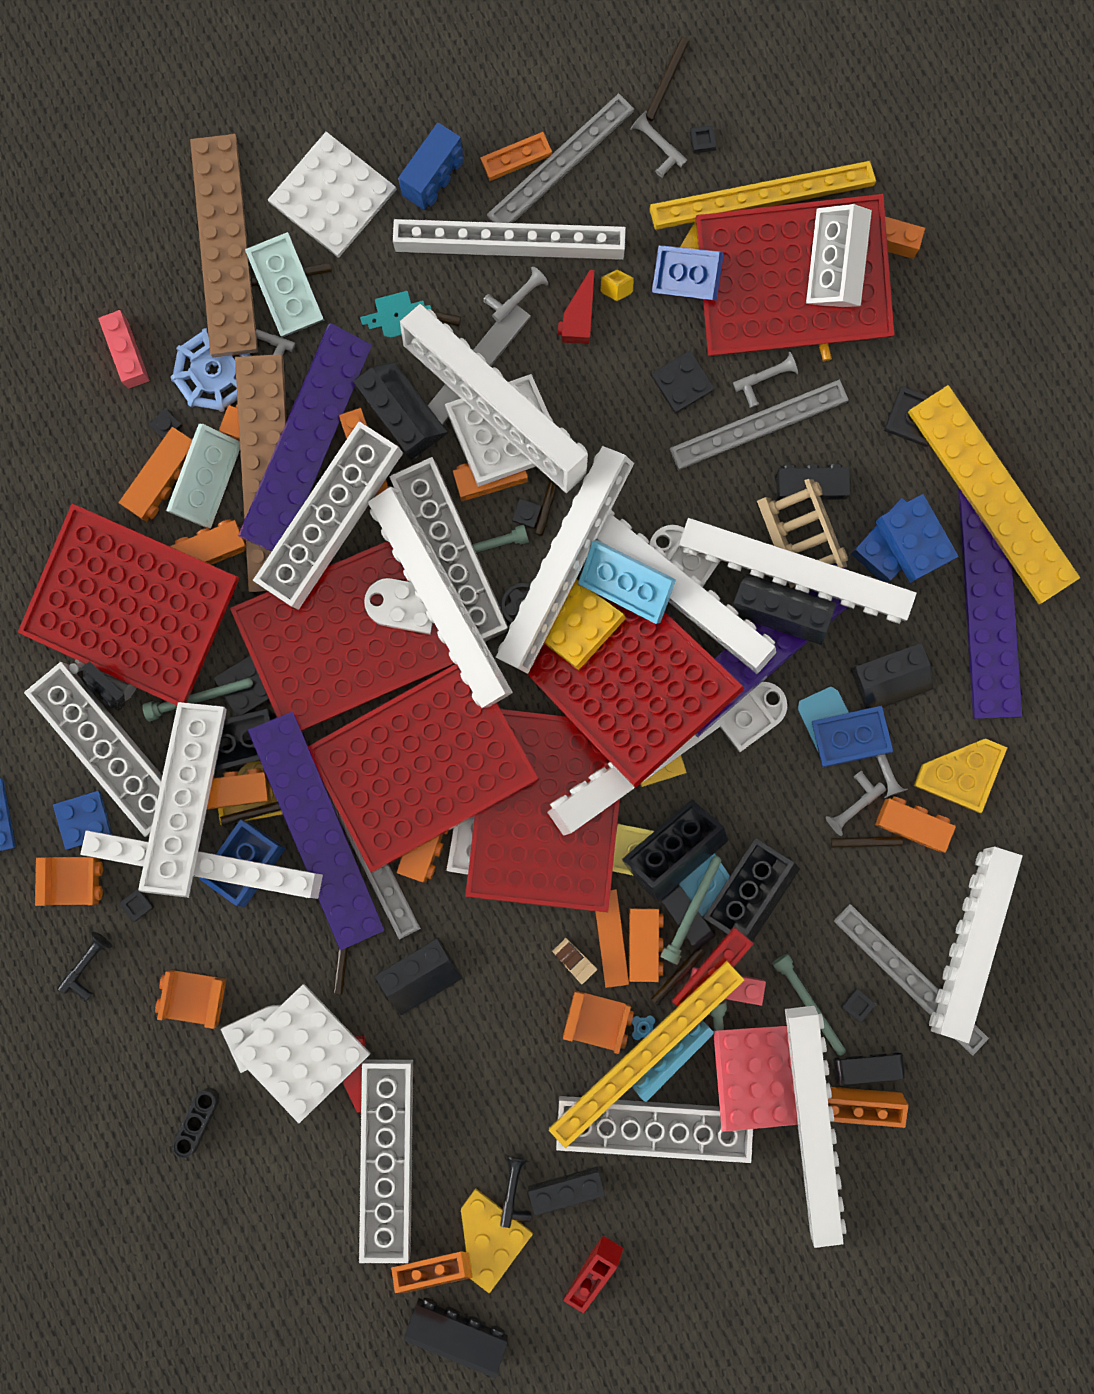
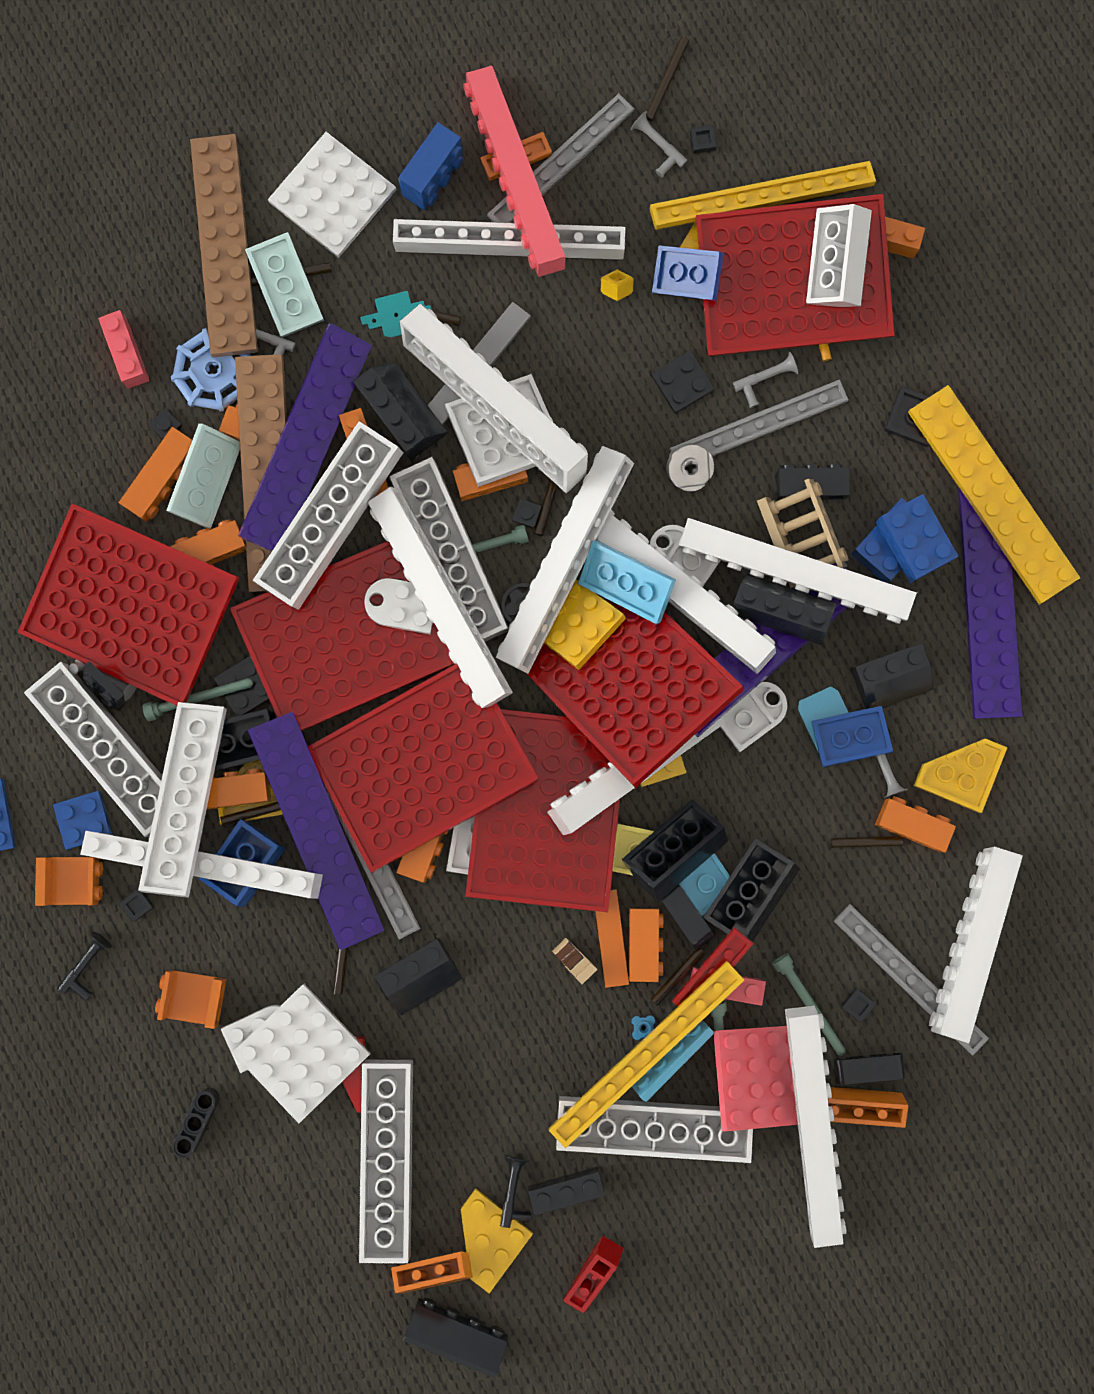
(503, 310): light grey piece -> none
(515, 172): none -> coral brick
(577, 316): red slope -> none
(598, 1021): orange panel -> none
(672, 951): sand green piece -> none
(679, 459): none -> light grey plate
(873, 793): light grey piece -> none

